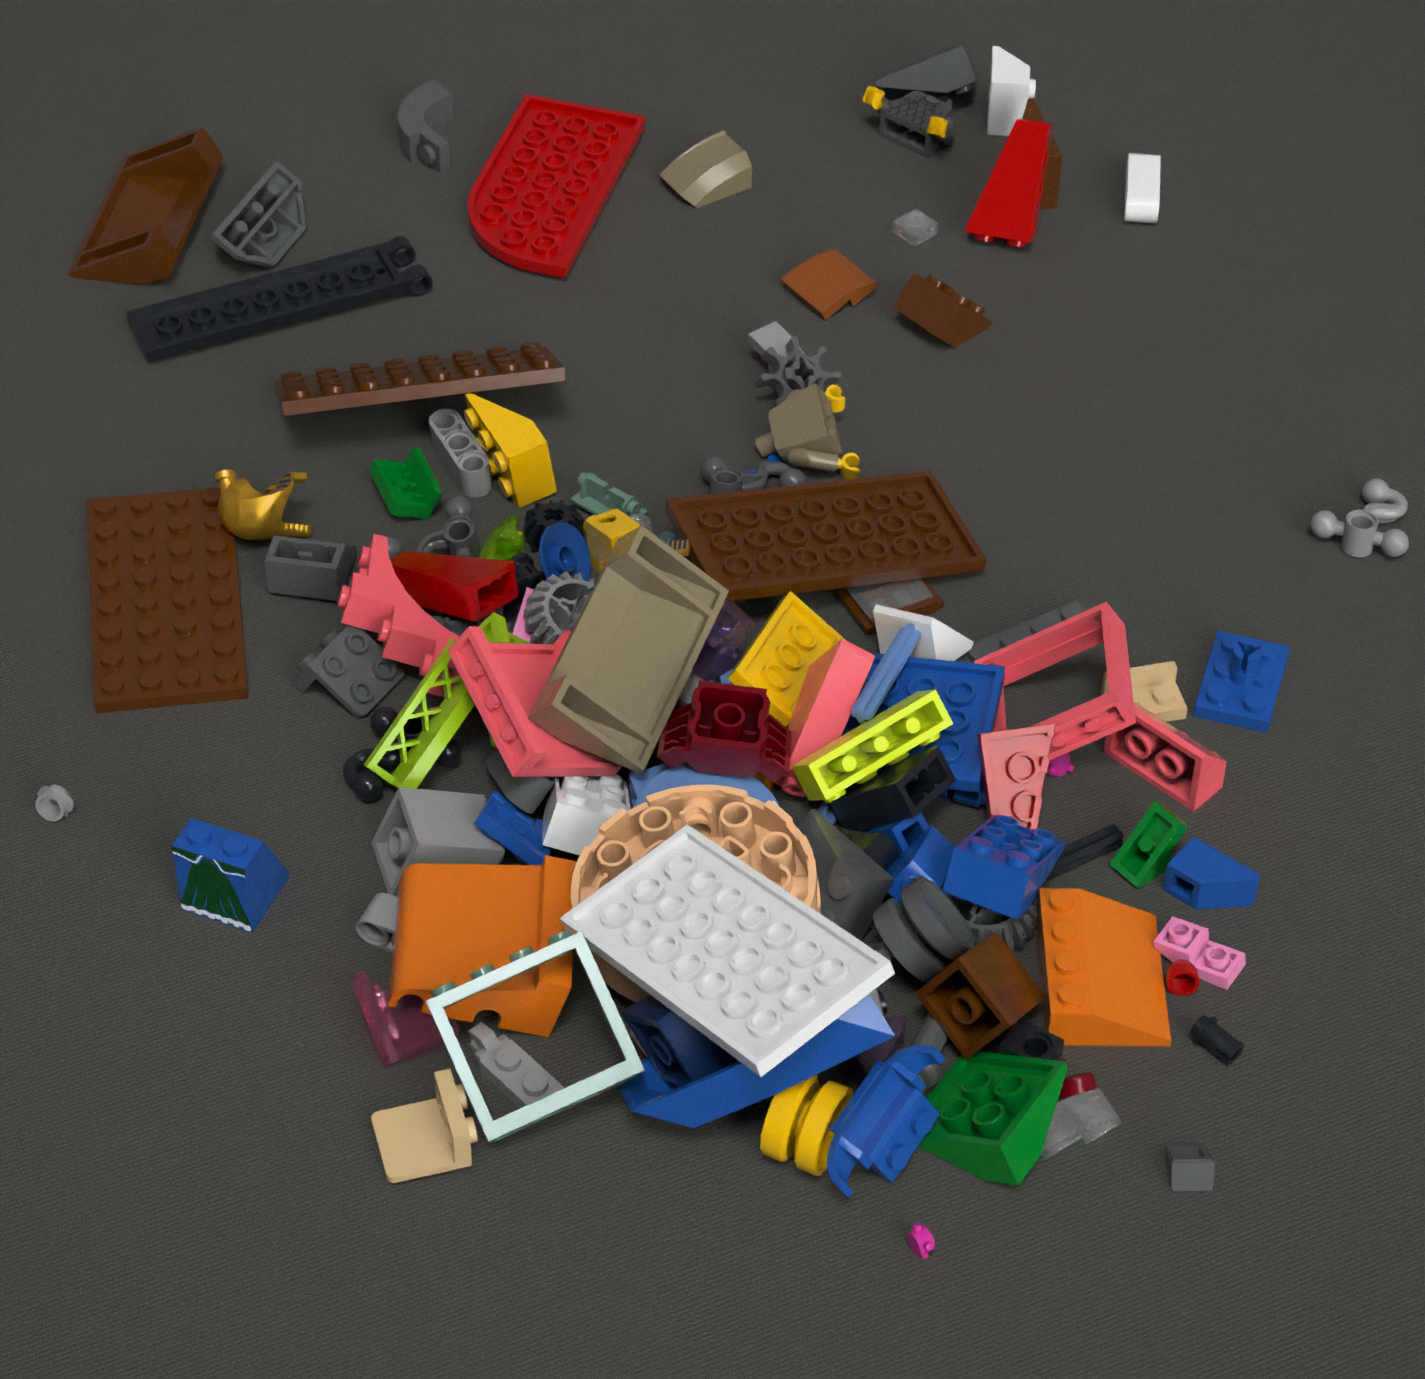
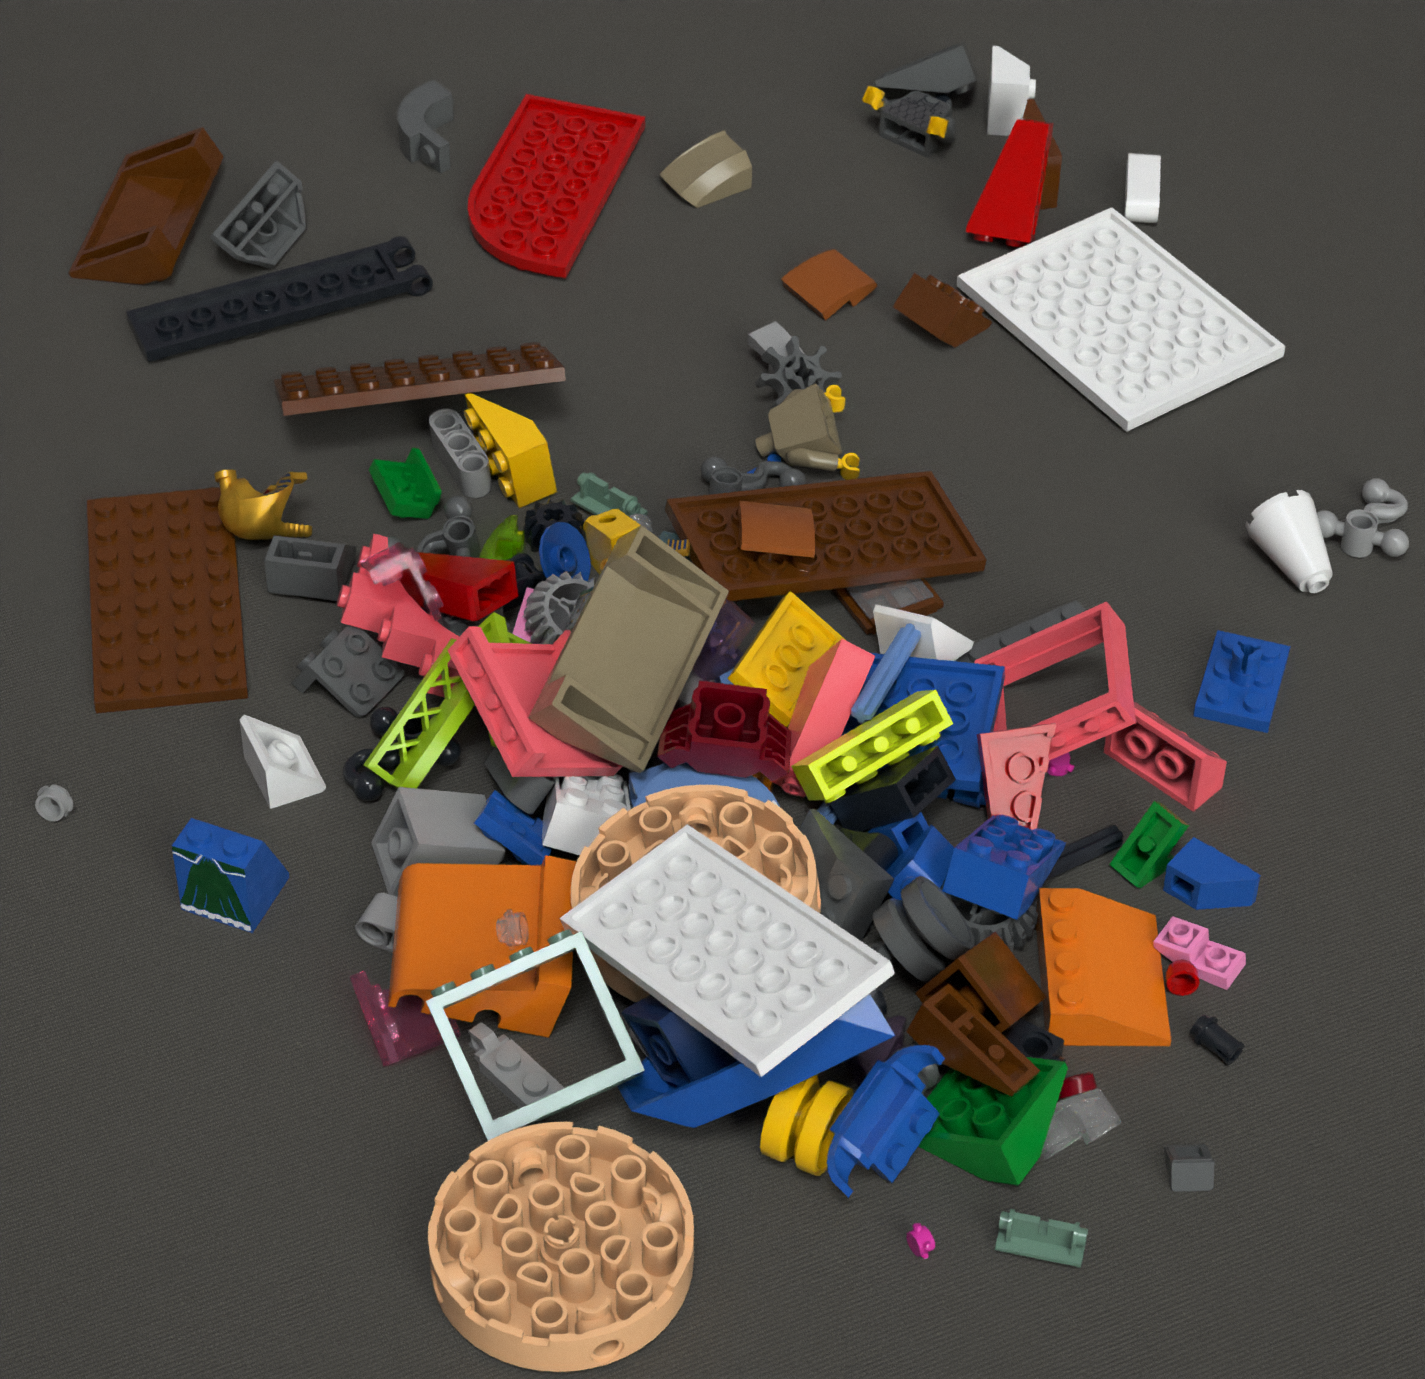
(279, 762): none -> white slope
(387, 568): none -> clear pink bracket
(426, 1134): tan bracket -> none
(512, 929): none -> clear plate
(561, 1247): none -> light nougat brick
(776, 529): none -> dark orange slope
(915, 227): clear plate -> none
(970, 1042): none -> reddish brown slope
(1041, 1239): none -> sand green hinge
(1120, 318): none -> white plate
(1156, 690): tan bracket -> none
(1293, 539): none -> white cone

